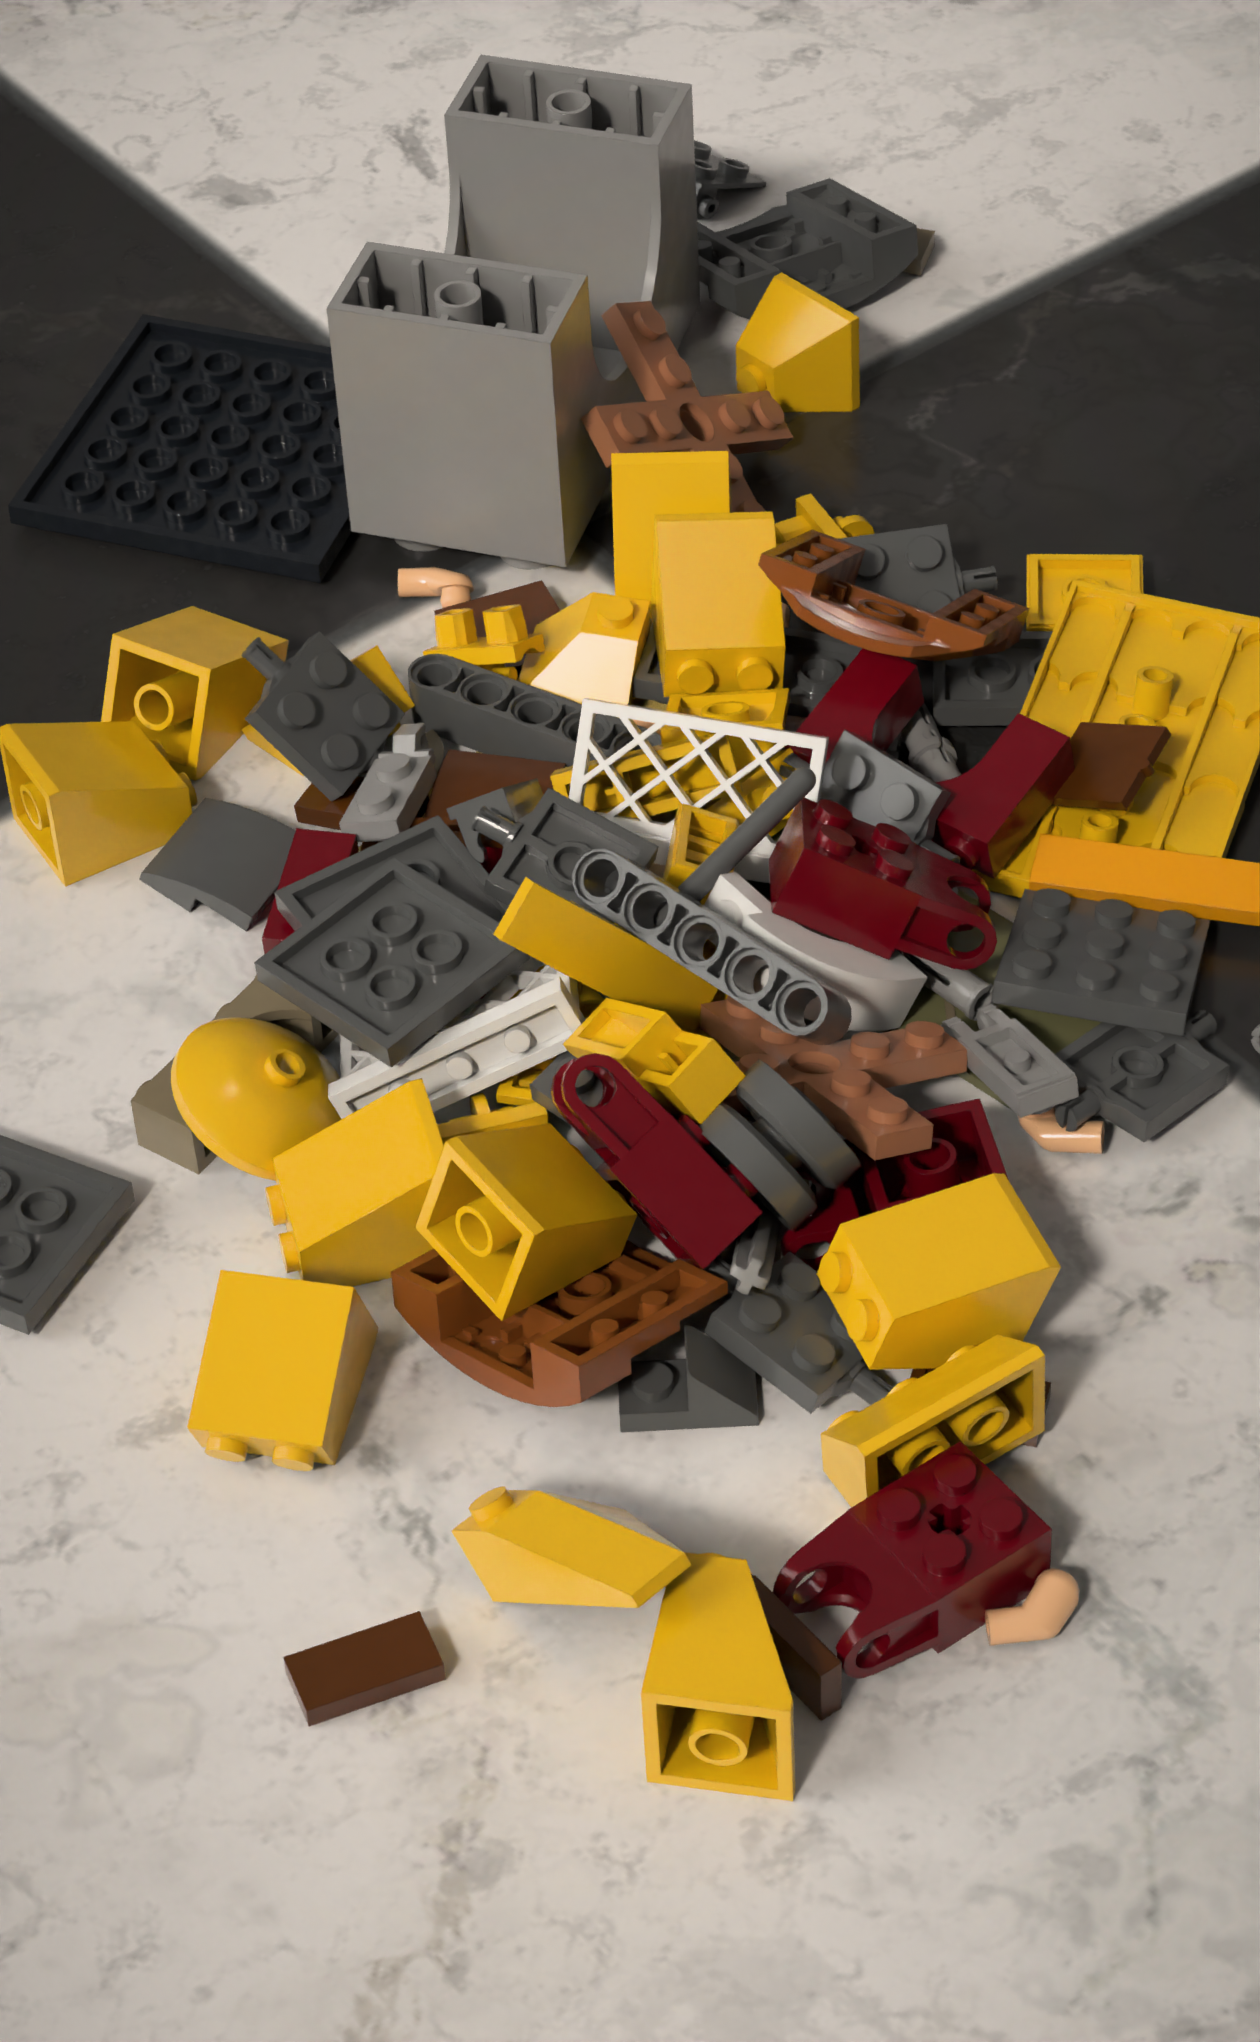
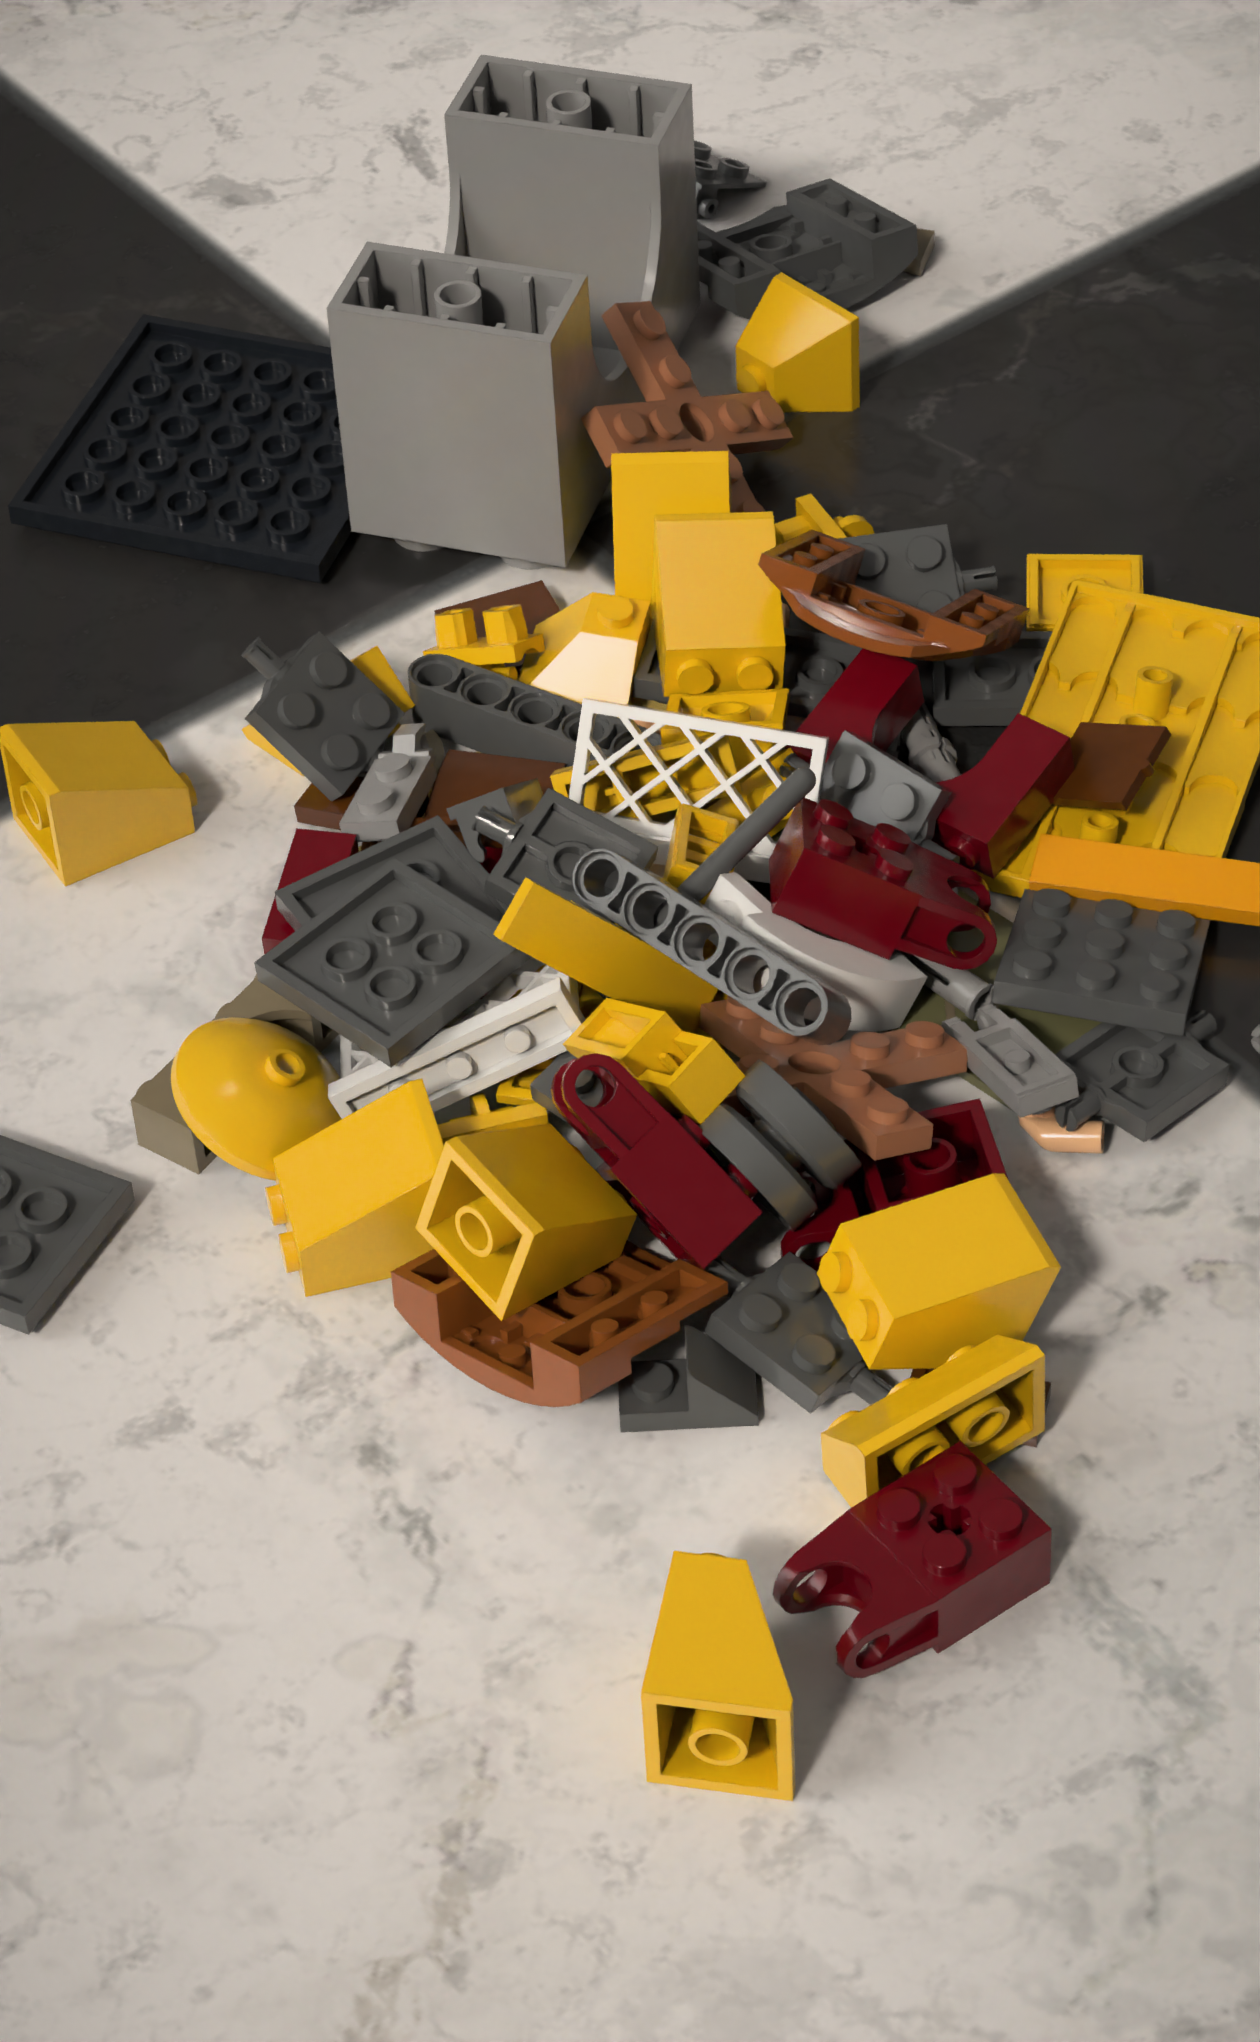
(186, 683): yellow slope -> none
(224, 860): dark grey slope -> none
(280, 1369): yellow slope -> none
(364, 1668): reddish brown tile -> none
(435, 582): light nougat arm -> none
(565, 1551): yellow wedge -> none
(755, 1253): light grey axle -> none
(807, 1662): reddish brown tile -> none
(1040, 1615): light nougat arm -> none

